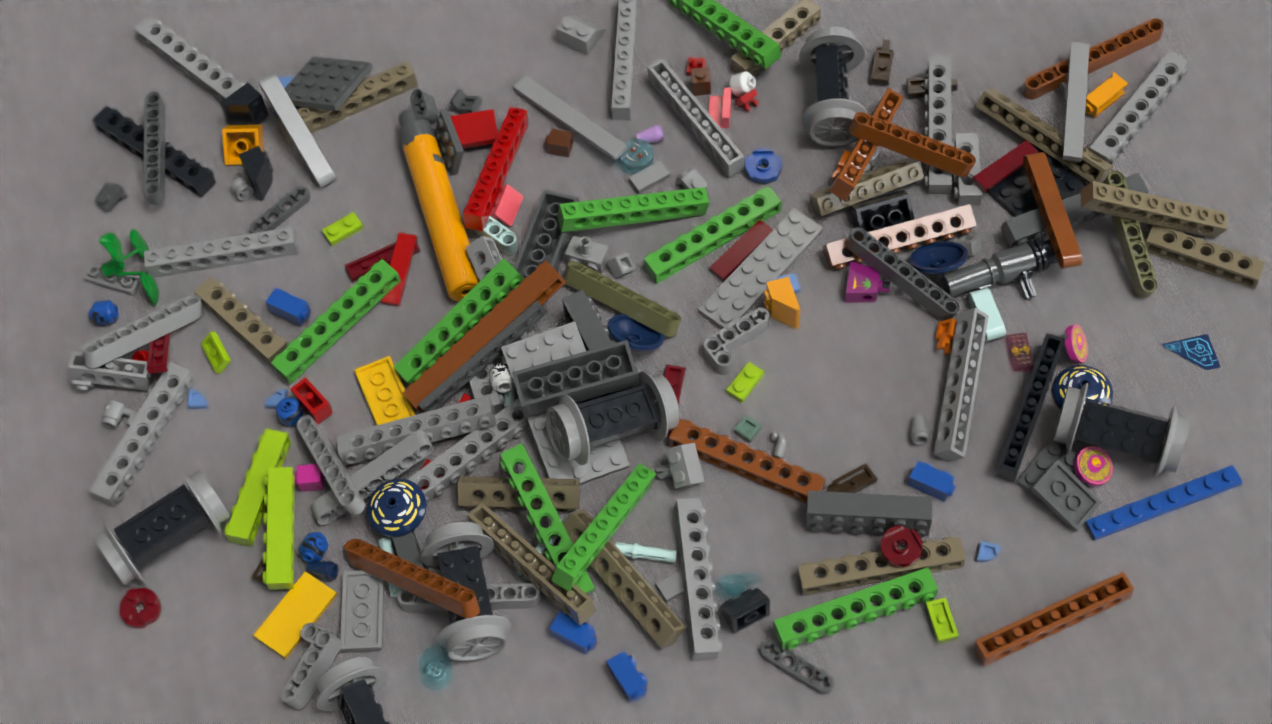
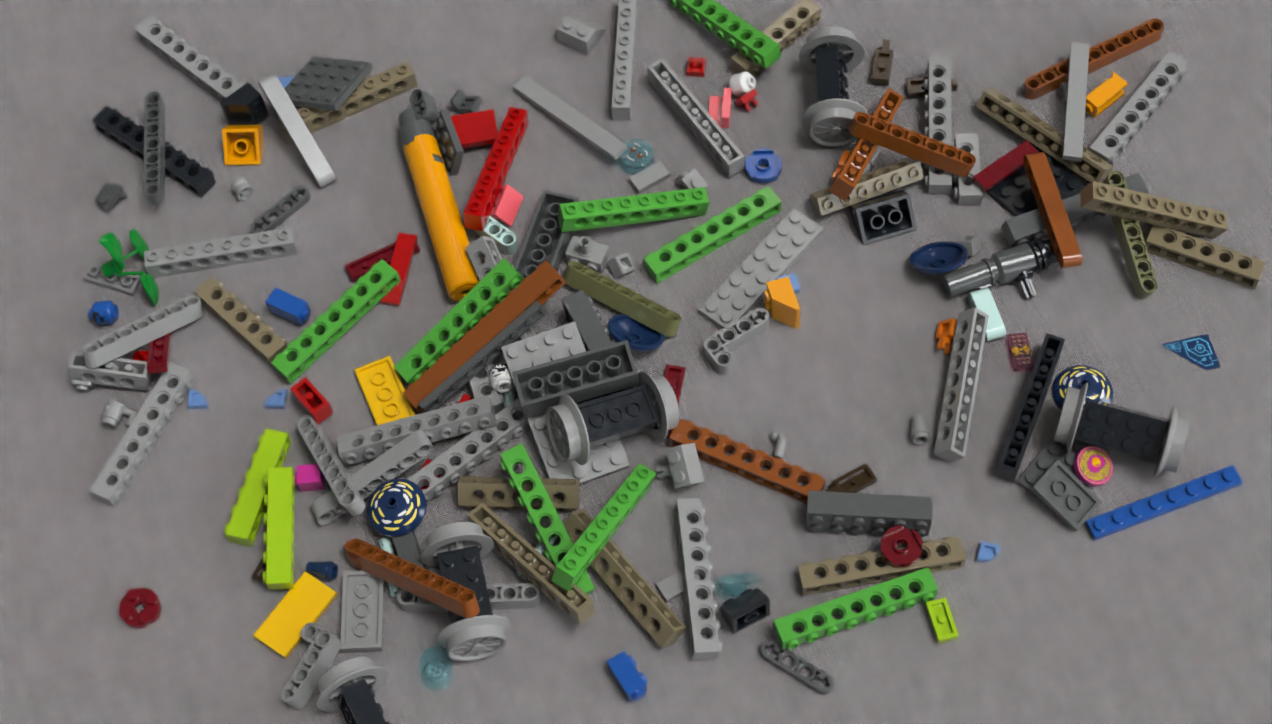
(161, 526): black brick -> none
(215, 352): lime plate -> none
(258, 170): black slope -> none
(289, 411): blue head -> none
(313, 547): blue head -> none
(342, 228): lime plate -> none
(559, 142): reddish brown brick -> none
(577, 636): blue brick -> none
(651, 134): lavender cone -> none
(652, 553): light aqua pin -> none
(700, 81): reddish brown brick -> none
(740, 250): dark red tile -> none
(745, 382): lime plate -> none
(747, 428): sand green tile -> none
(864, 284): magenta torso -> none
(911, 276): dark grey beam -> none
(932, 481): blue brick -> none
(963, 216): brick -> none
(1053, 619): dark orange brick -> none
(1076, 344): dark pink tile -> none

